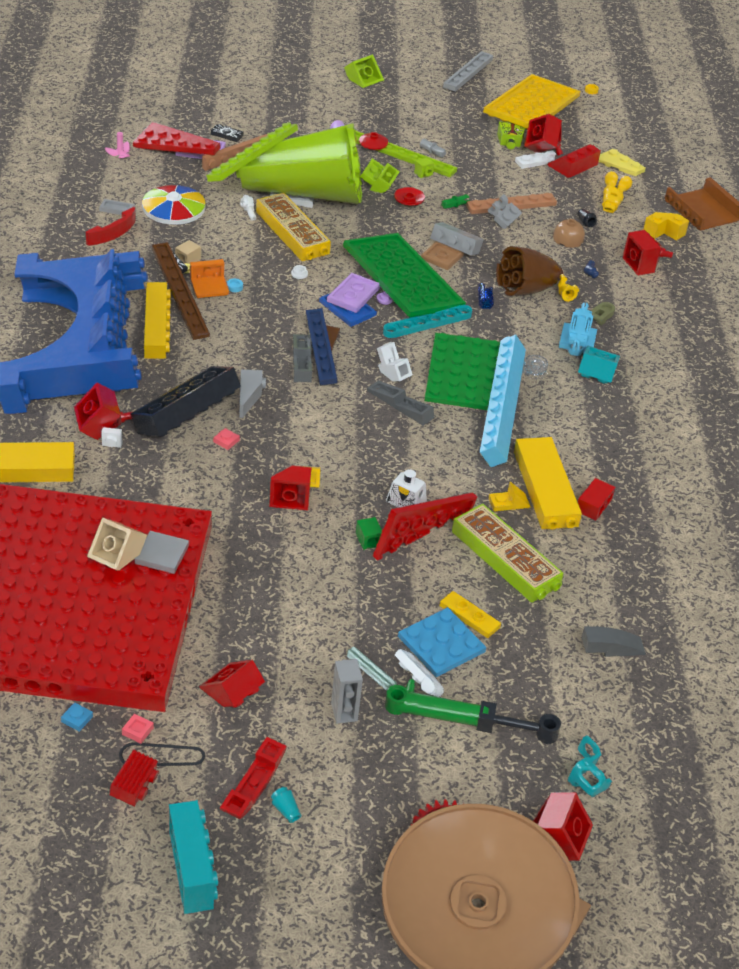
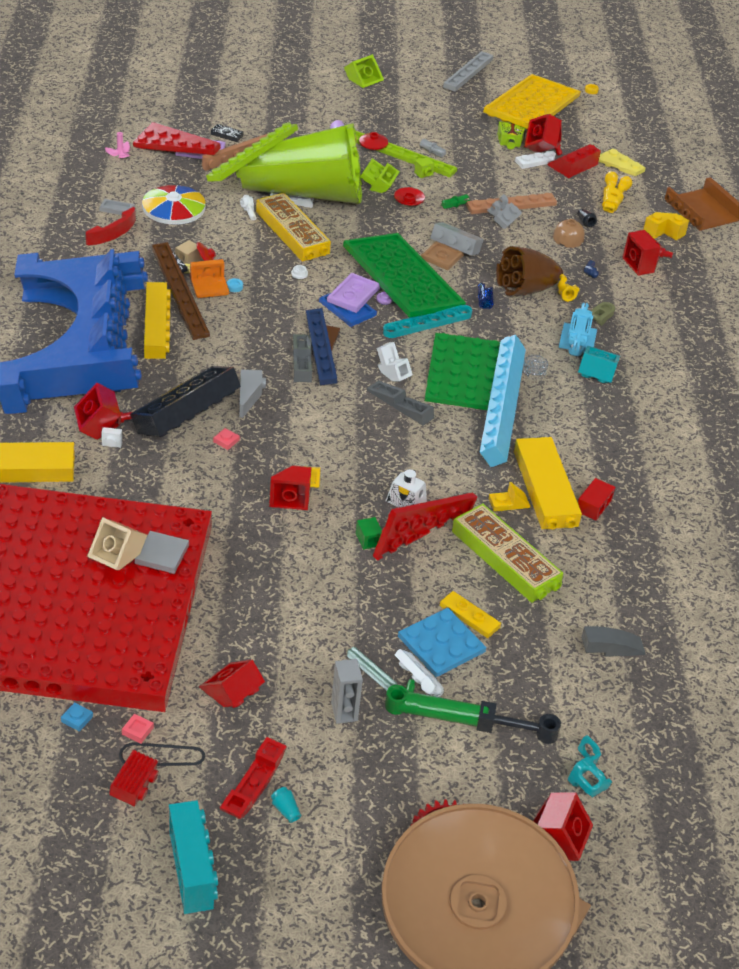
(206, 254): none -> red dish

